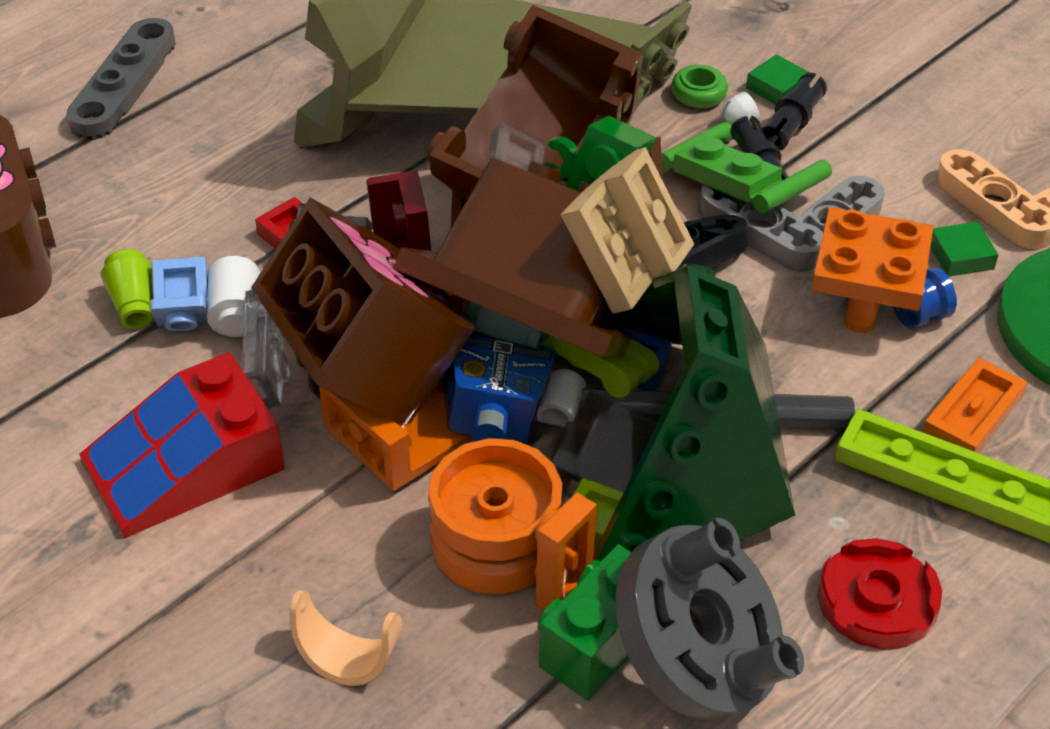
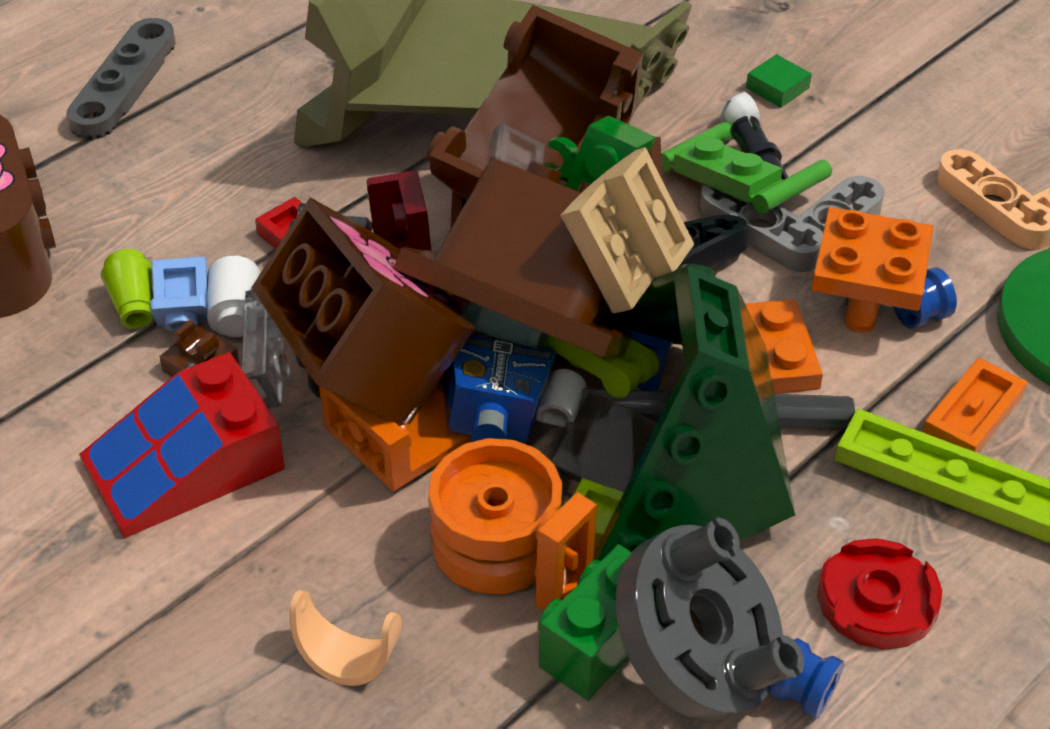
(193, 347): none -> reddish brown tile
(699, 86): bright green piece -> none
(788, 345): none -> orange plate
(794, 110): black pin -> none
(814, 685): none -> blue wheel
(963, 249): green tile -> none

